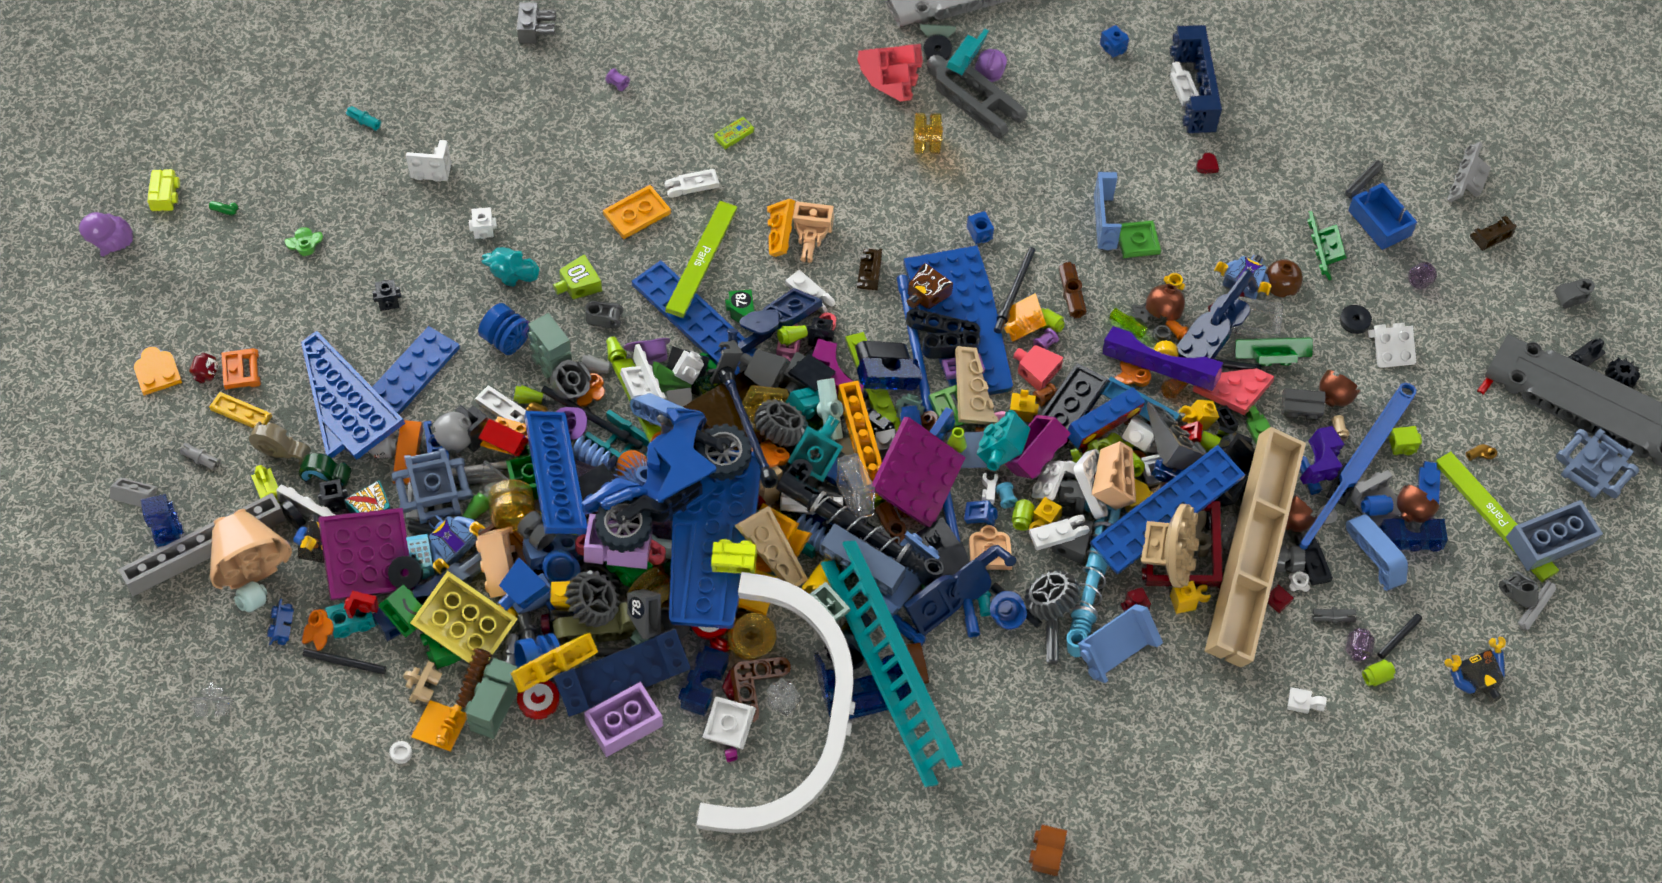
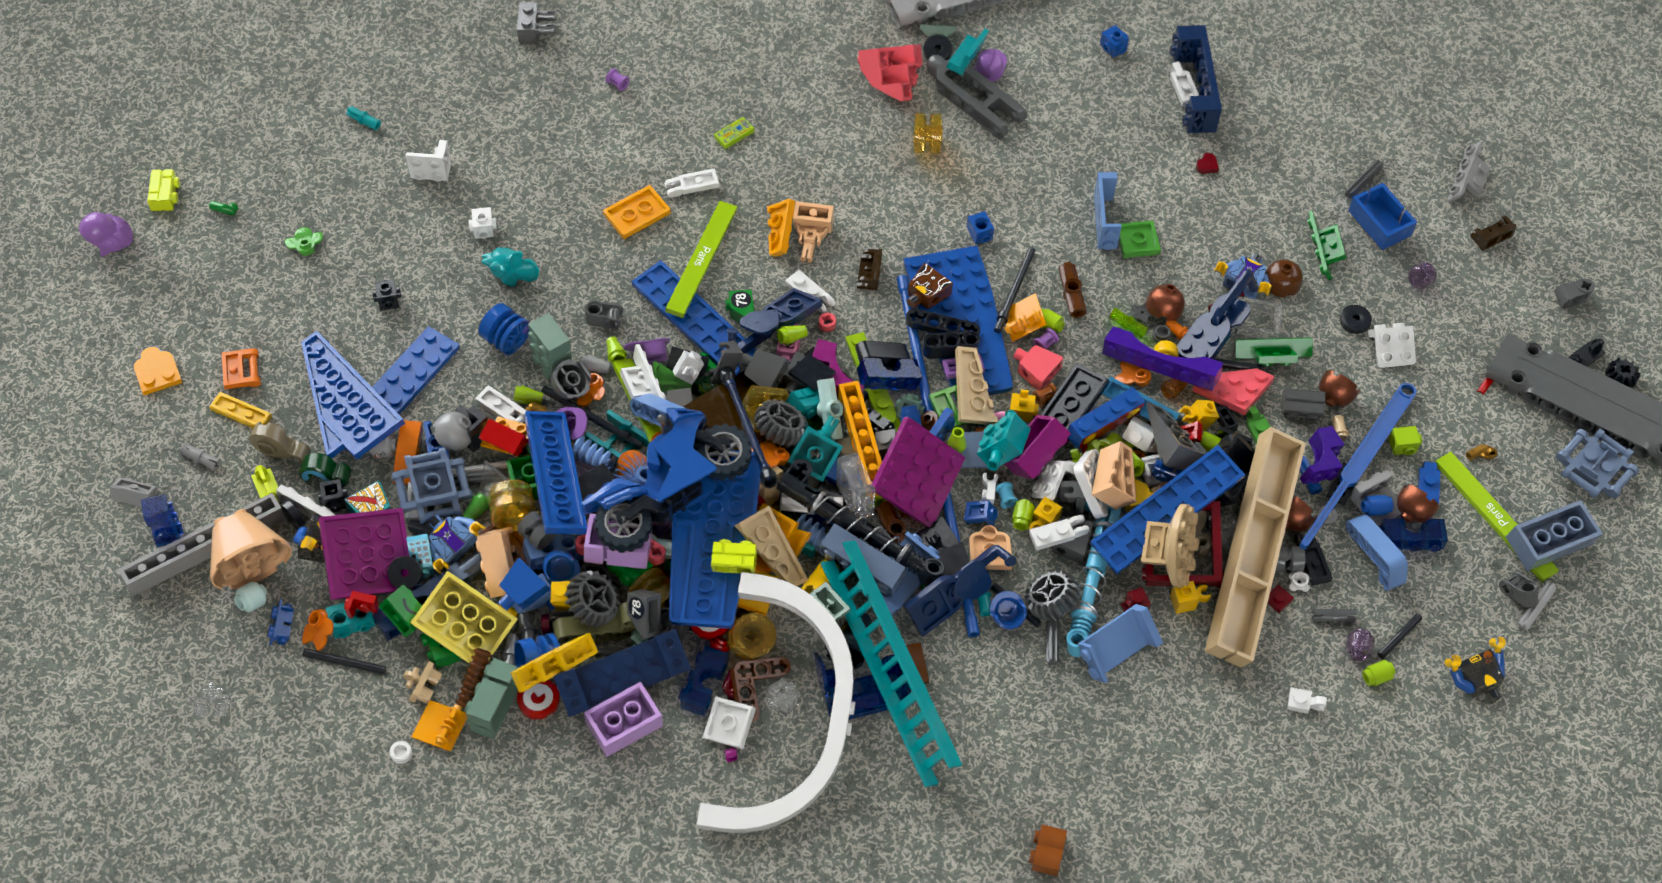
(203, 367): dark red head -> none
(578, 279): lime torso -> none
(820, 329): black brick -> none
(908, 631): blue axle -> none
(1177, 278): yellow plate -> none

